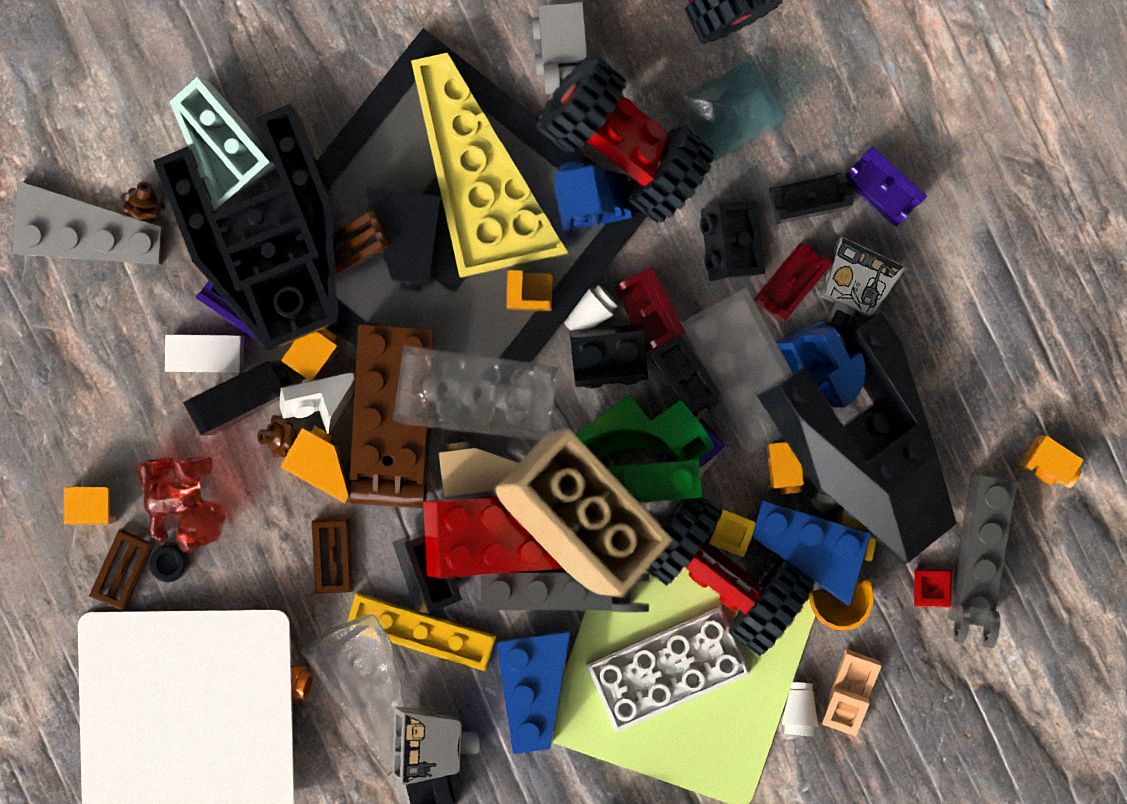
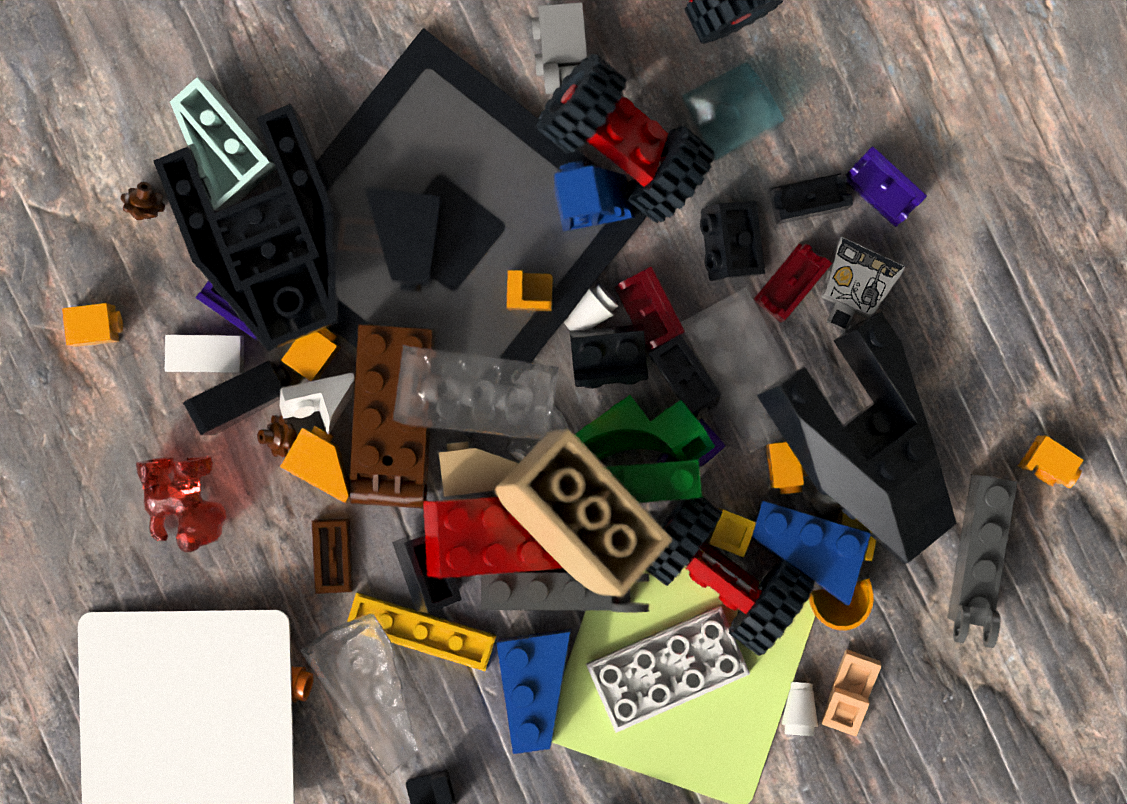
(72, 229): light grey wing -> none
(87, 505): light orange panel -> none
(92, 324): none -> light orange brick
(135, 541): reddish brown tile -> none
(168, 563): black tile -> none
(353, 228): reddish brown tile -> none
(428, 745): light grey torso -> none
(484, 196): light yellow wing -> none
(823, 353): blue brick -> none
(933, 588): red tile -> none

